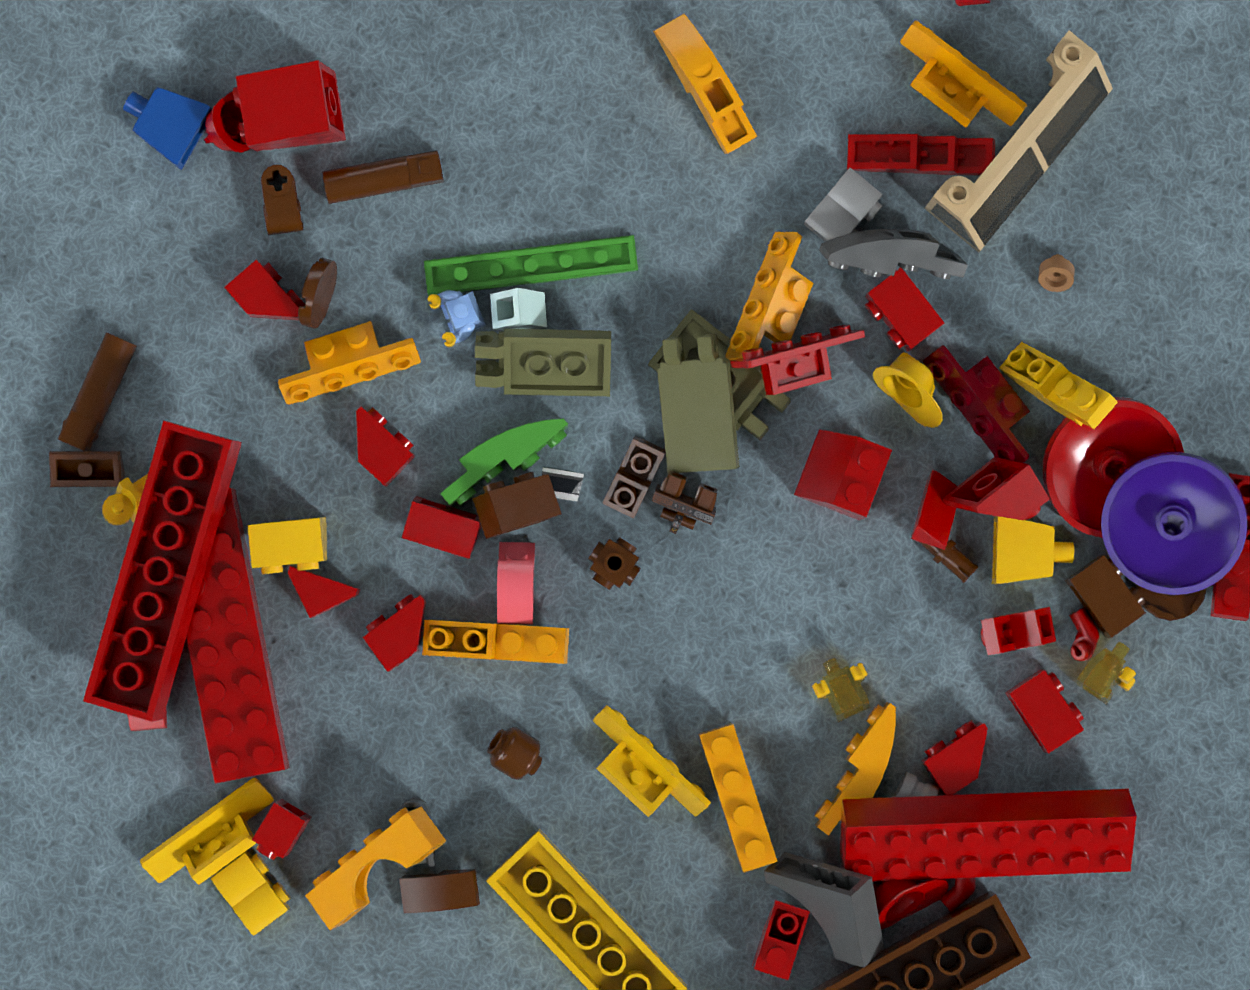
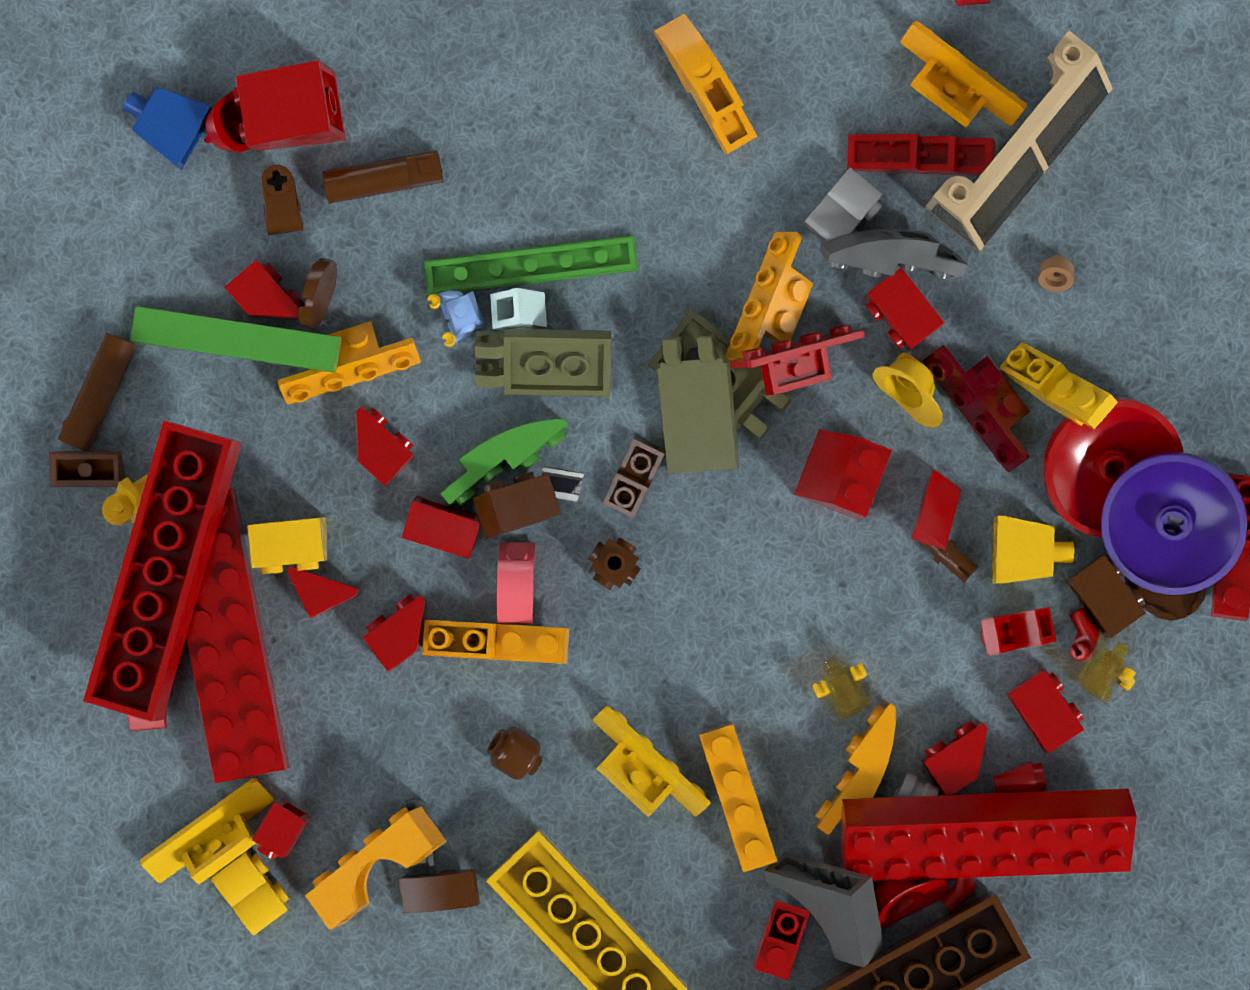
(236, 339): none -> bright green tile
(670, 495): reddish brown hips -> none
(1000, 490): red slope -> none
(1023, 778): none -> red cone

